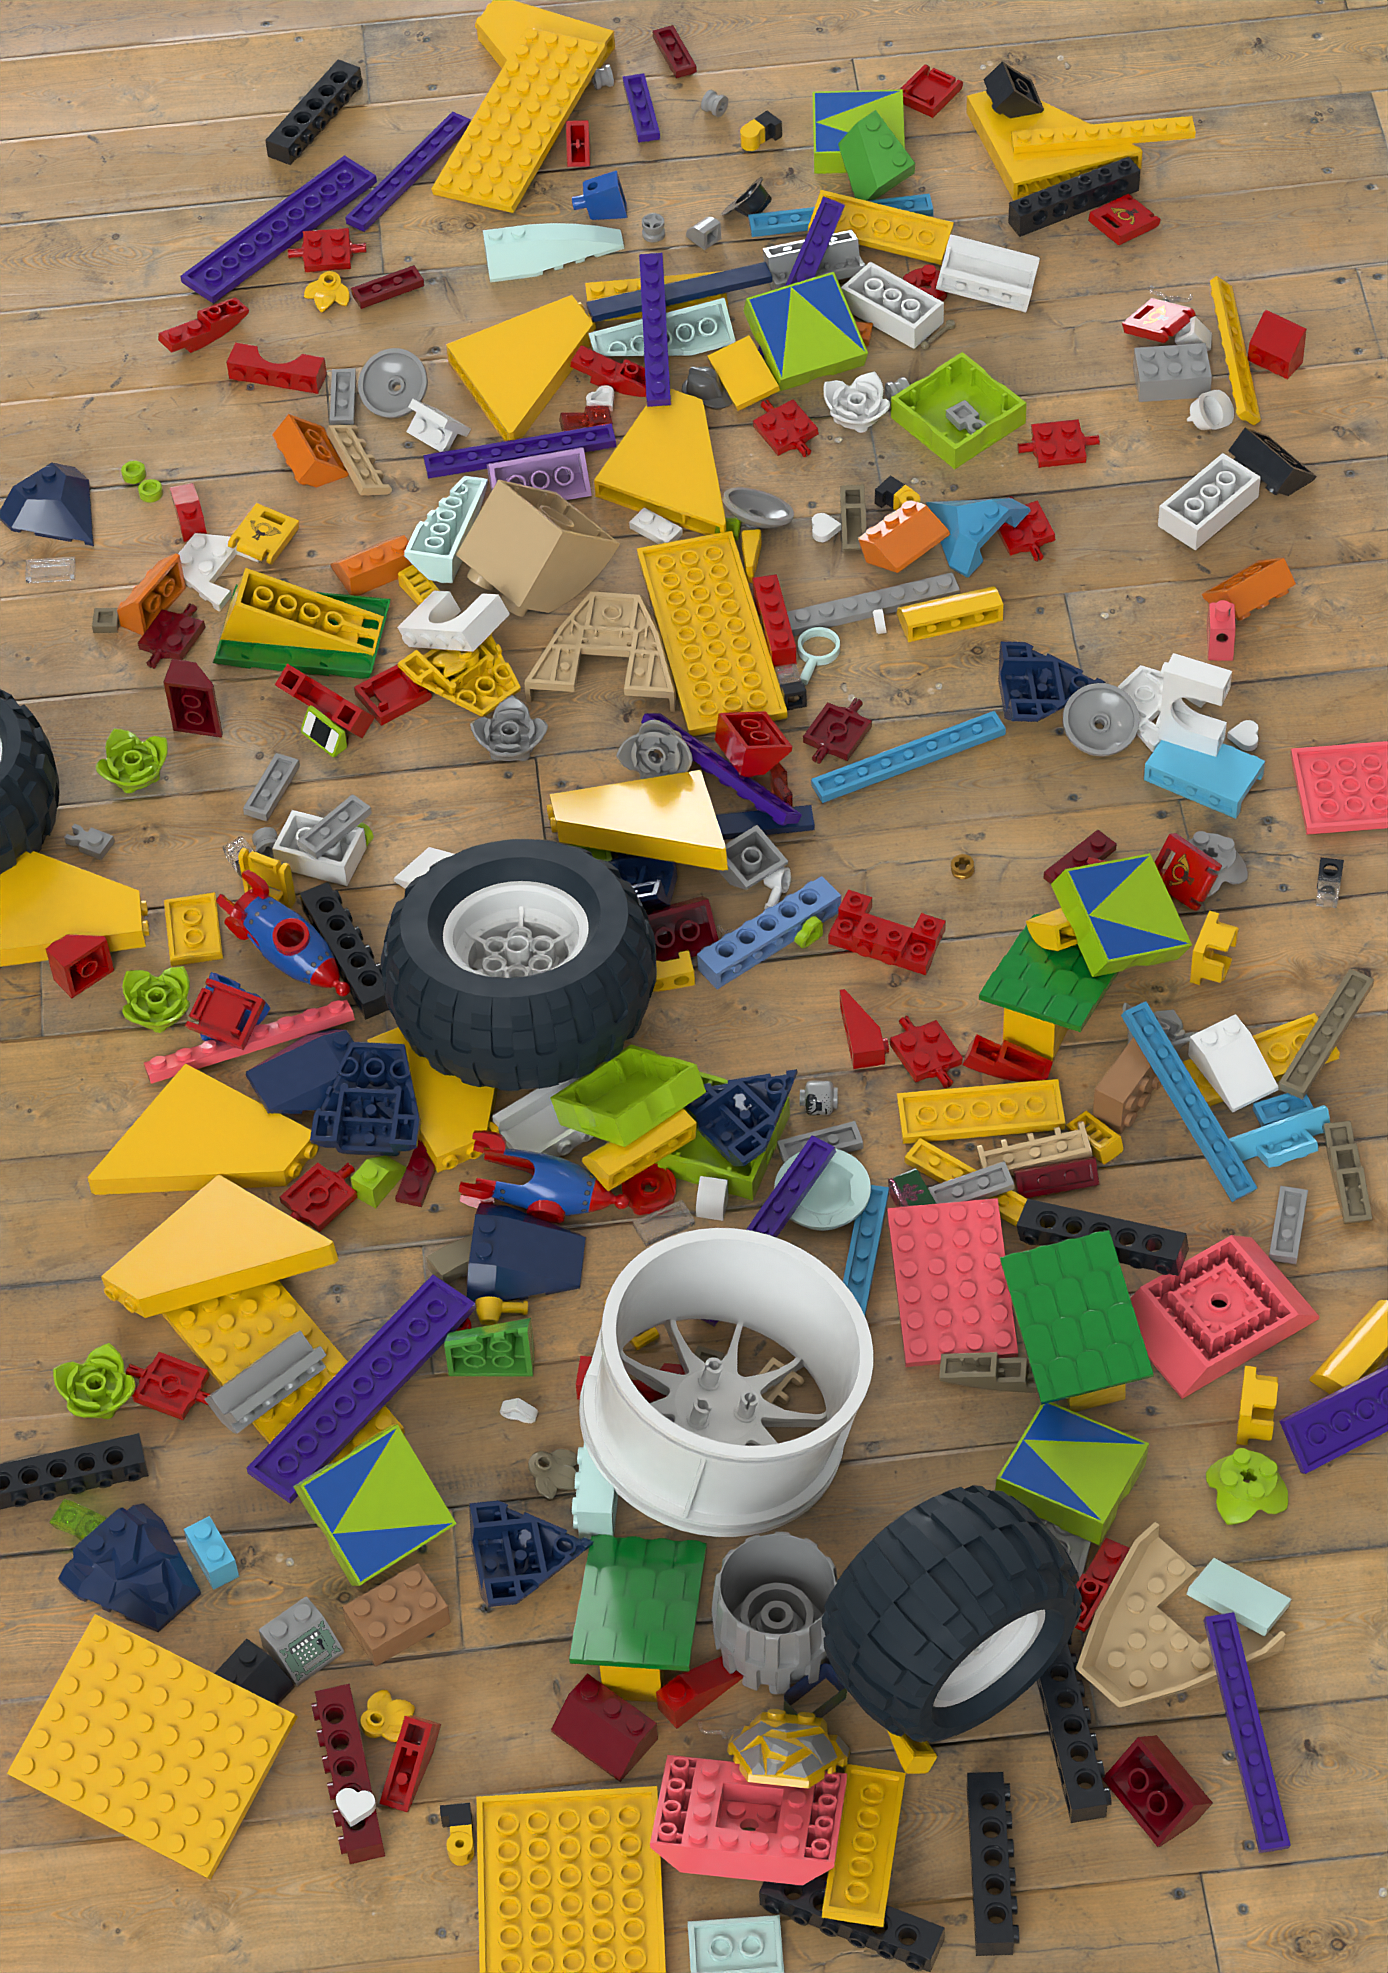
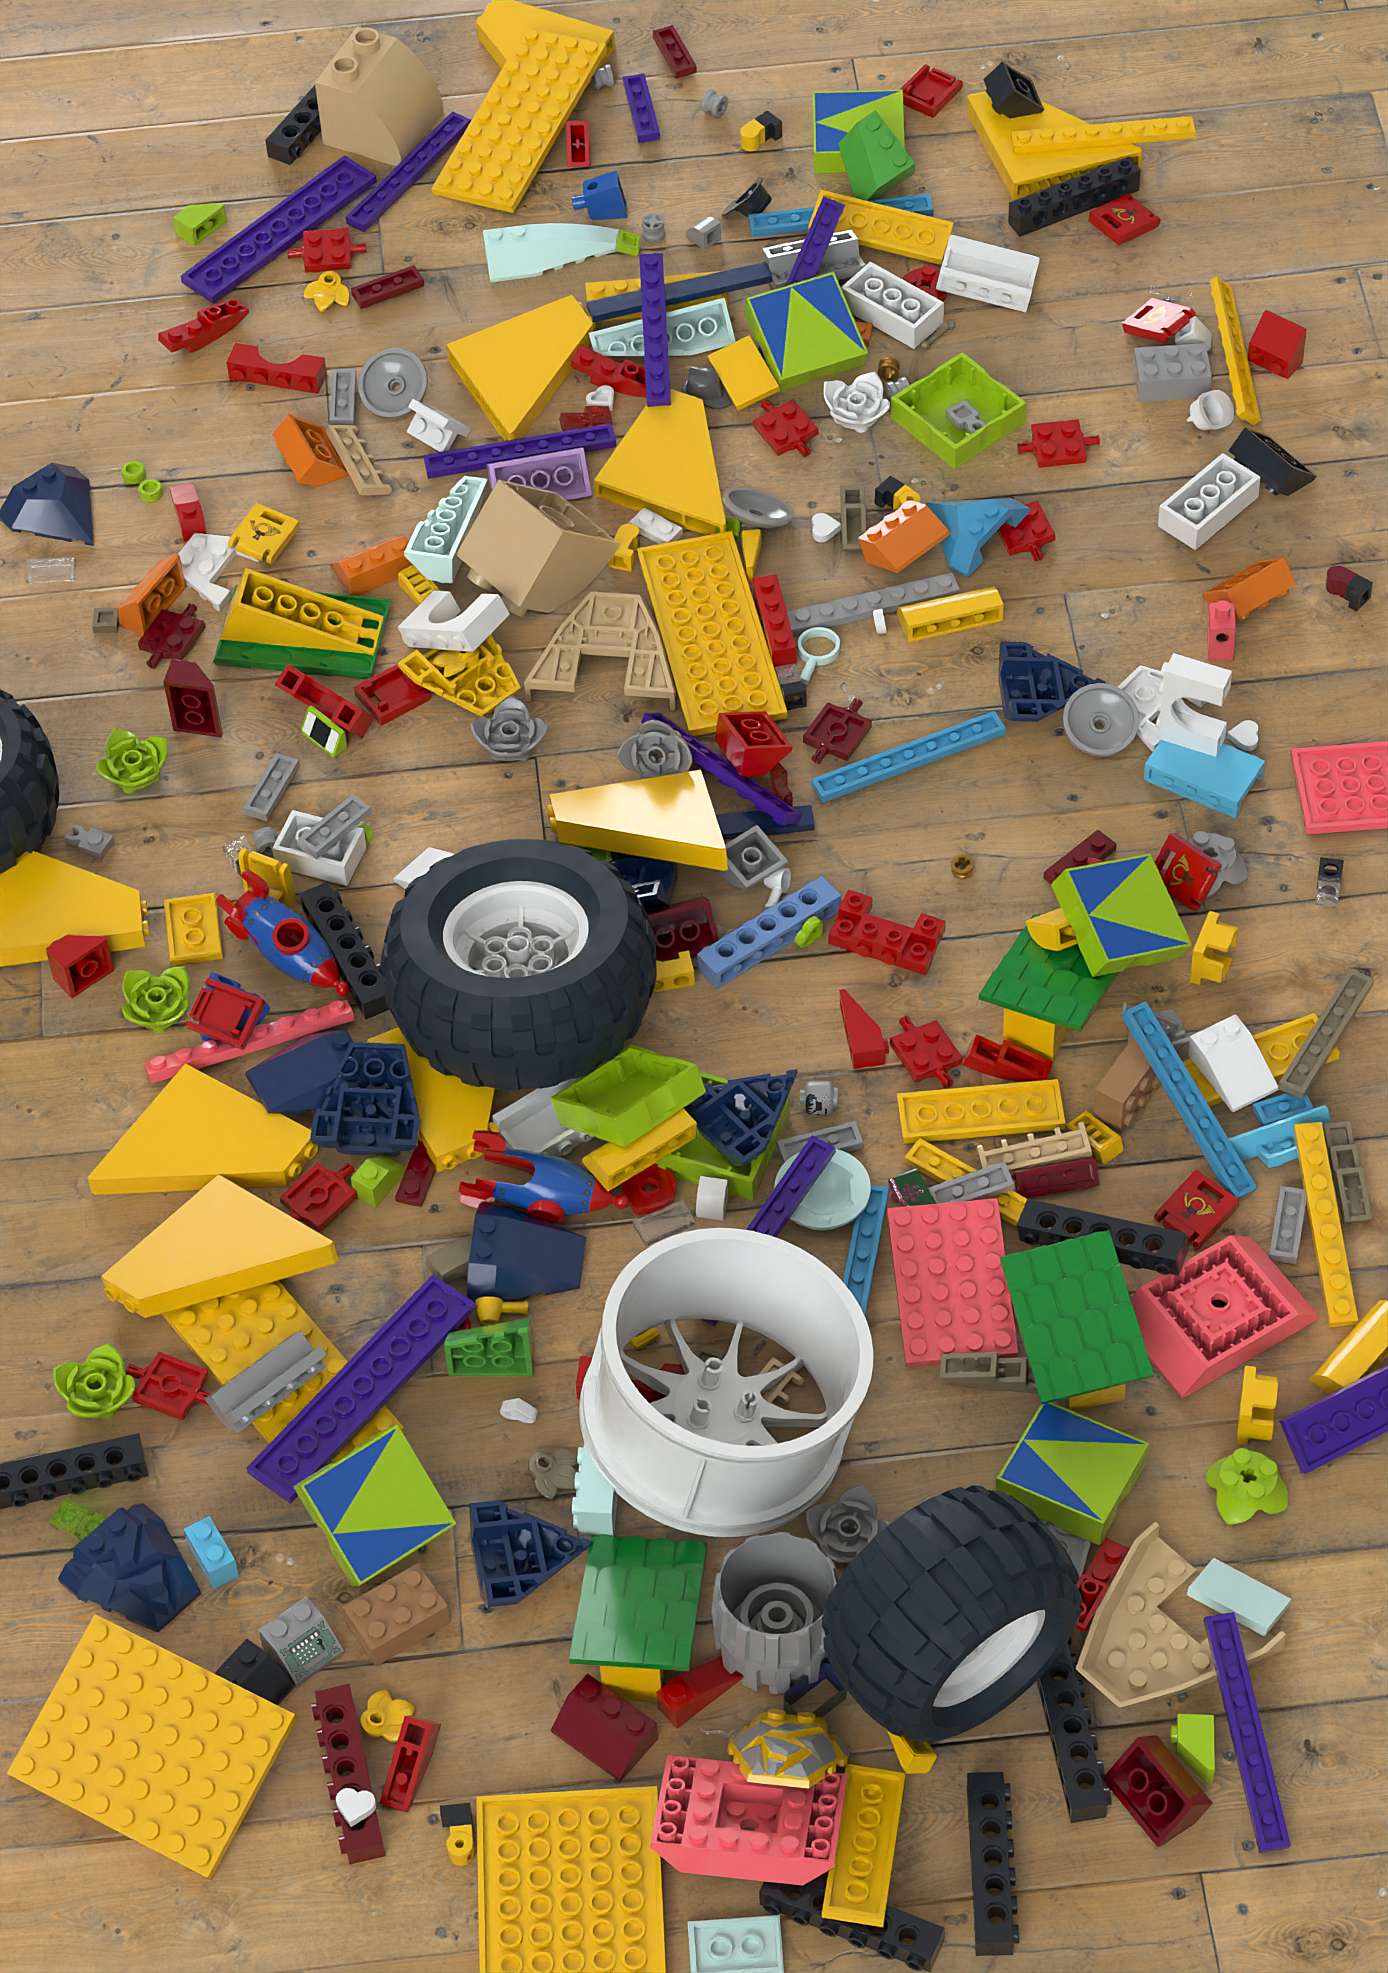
(199, 221): none -> lime slope
(376, 98): none -> tan brick
(628, 242): none -> lime tile
(629, 540): none -> yellow leg
(854, 1512): none -> light grey brick
(888, 362): none -> pearl gold bush
(1195, 1212): none -> red container
(1195, 1743): none -> lime slope
(1325, 1225): none -> yellow plate
(1349, 586): none -> leg

